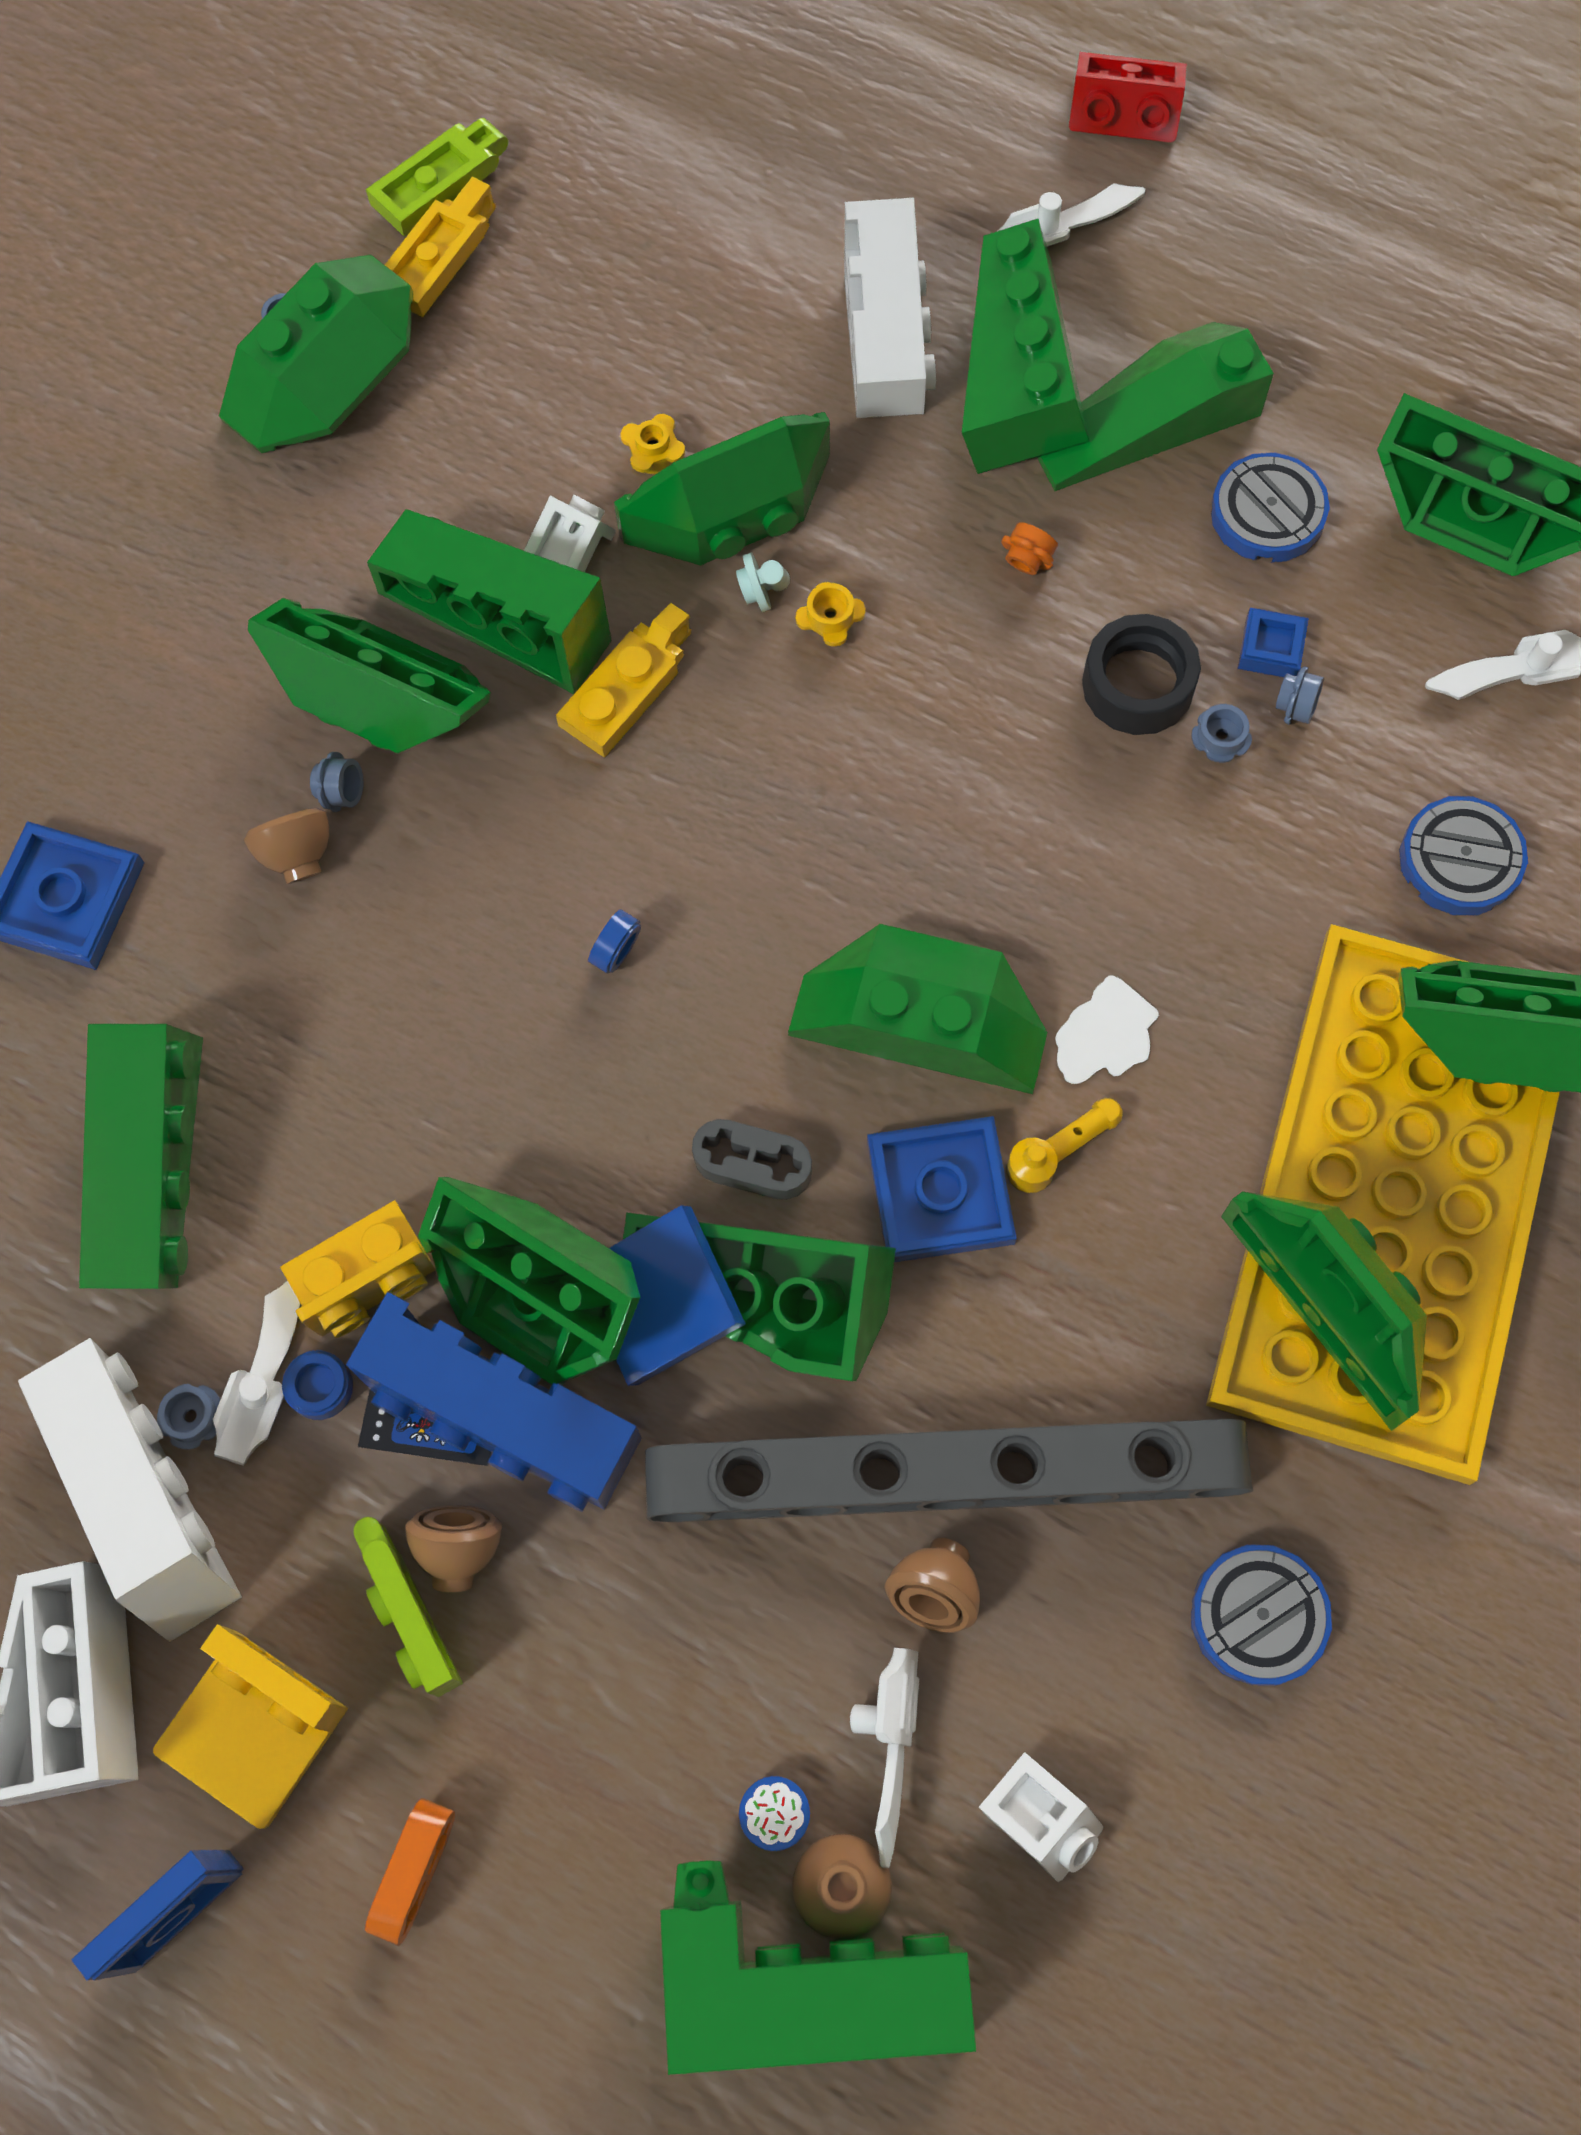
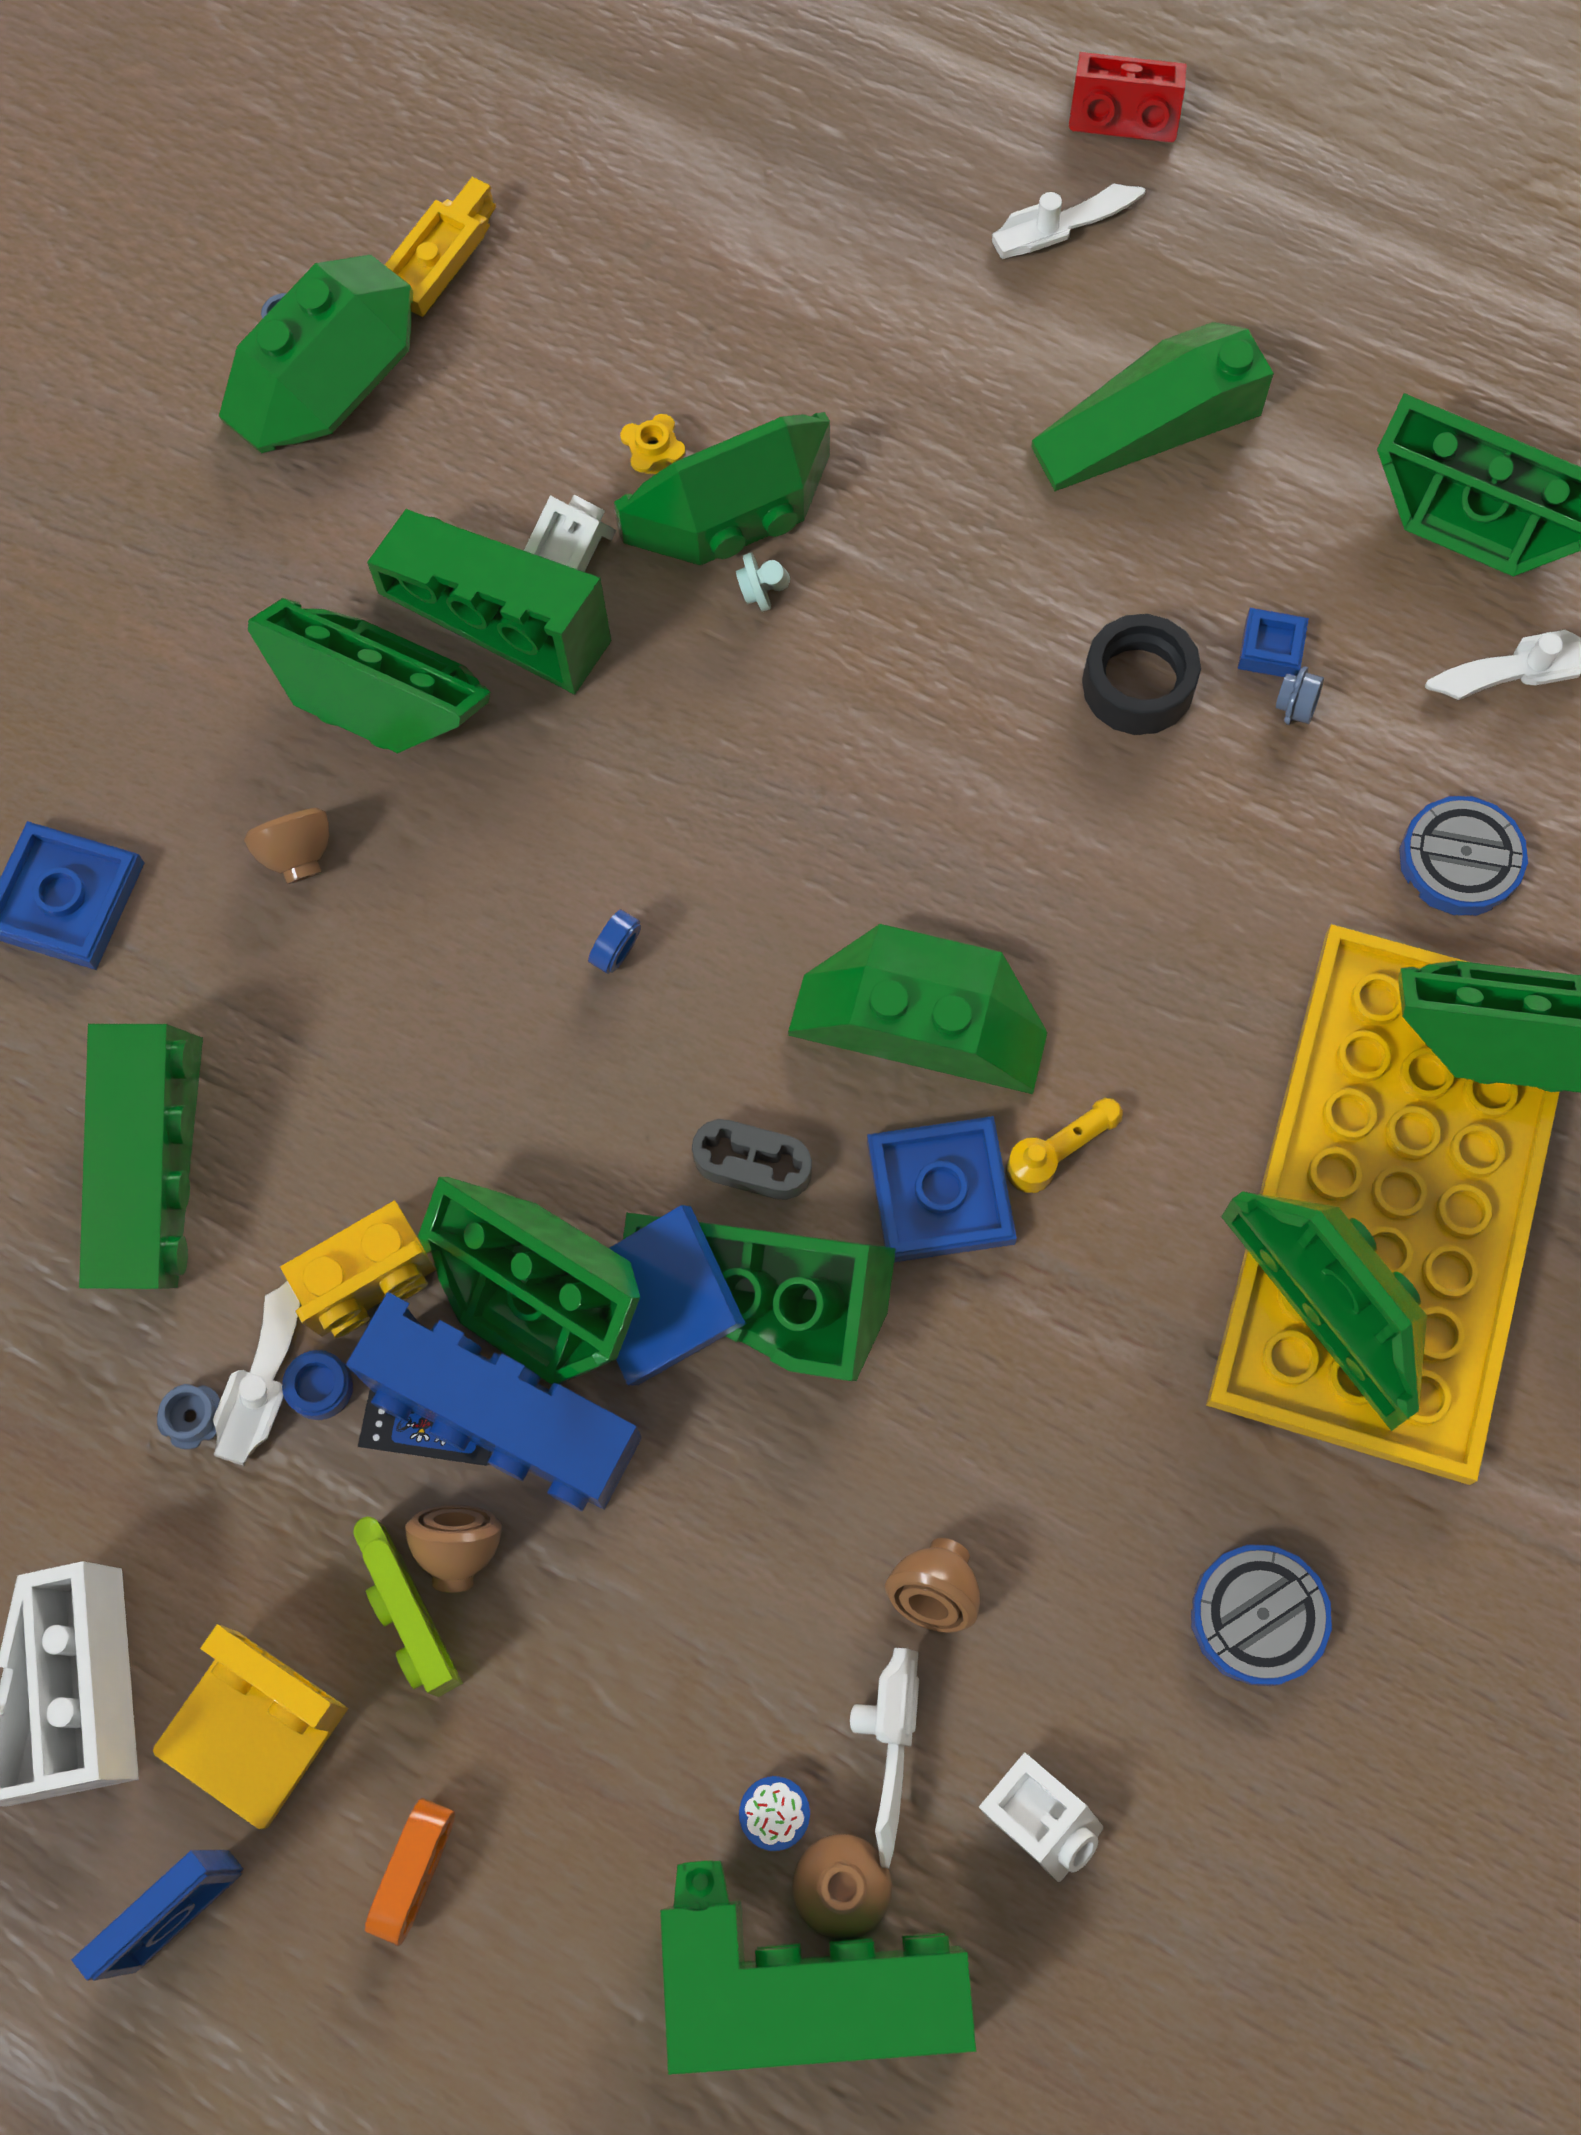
(127, 1491): white wedge -> none
(337, 782): sand blue plate -> none
(437, 173): lime hinge -> none
(626, 682): yellow hinge -> none
(830, 598): yellow plate -> none
(885, 309): white wedge -> none
(948, 1470): dark grey beam -> none
(1021, 368): green wedge -> none
(1029, 548): orange plate -> none
(1105, 1032): white sticker -> none
(1223, 719): sand blue plate -> none
(1269, 507): tile -> none

